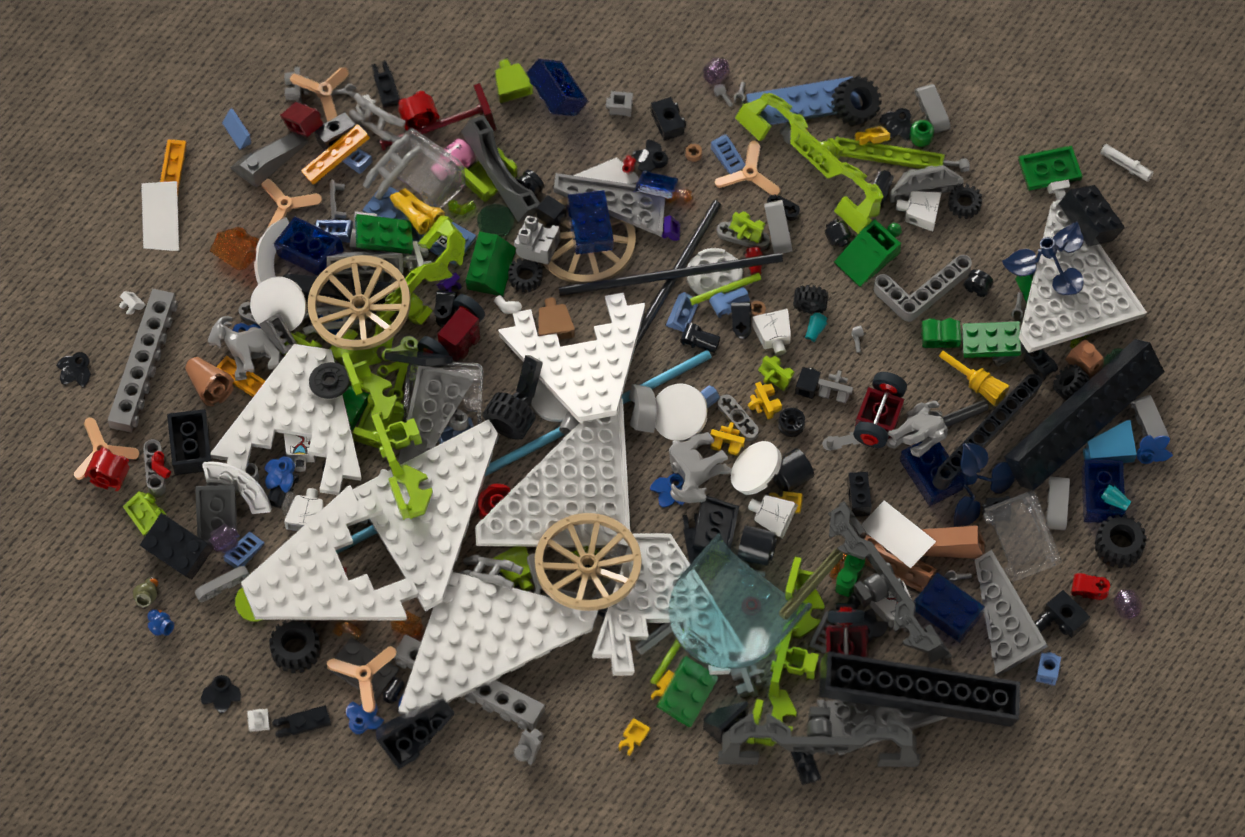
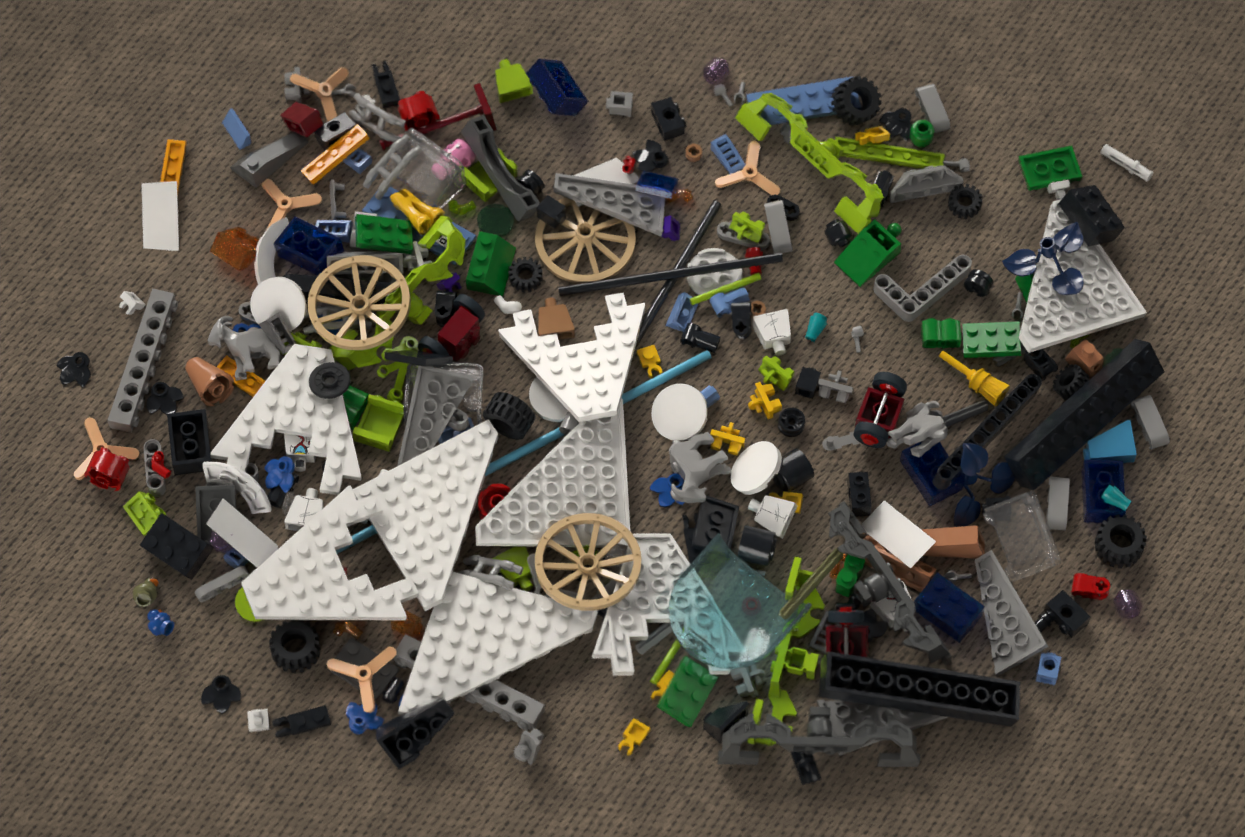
(165, 401): none -> black plate
(245, 536): none -> white sticker
(396, 436): lime piece -> none
(528, 379): black hinge -> none
(537, 242): light grey hips -> none
(590, 222): clear blue brick -> none
(645, 408): light grey brick -> none
(649, 358): none -> yellow plate
(733, 404): light grey beam -> none
(810, 299): black tyre -> none
(920, 209): white torso -> none
(1153, 449): blue plate -> none

